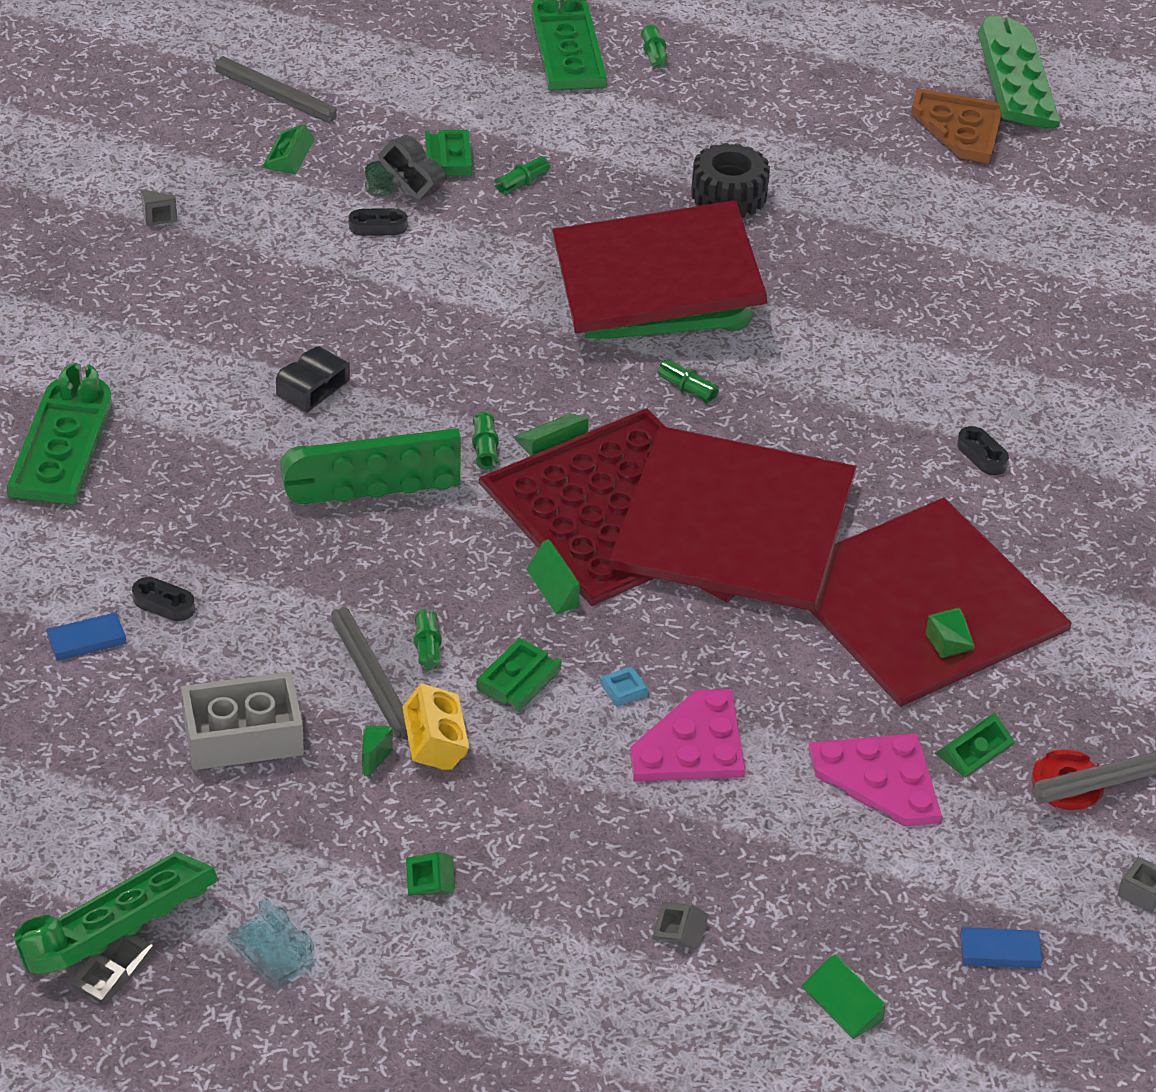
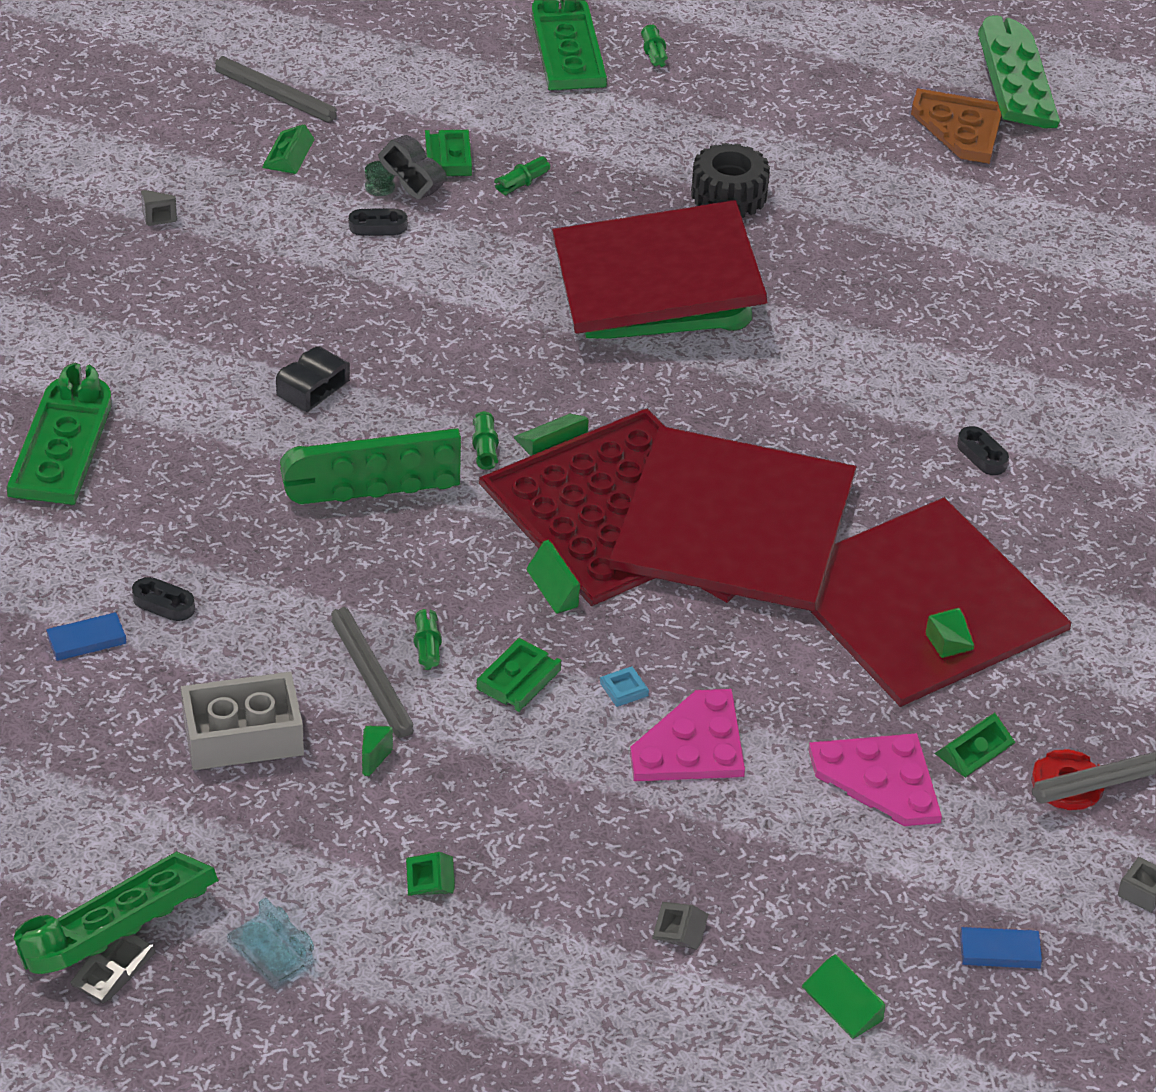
(435, 727): yellow brick -> none
(688, 381): green axle -> none

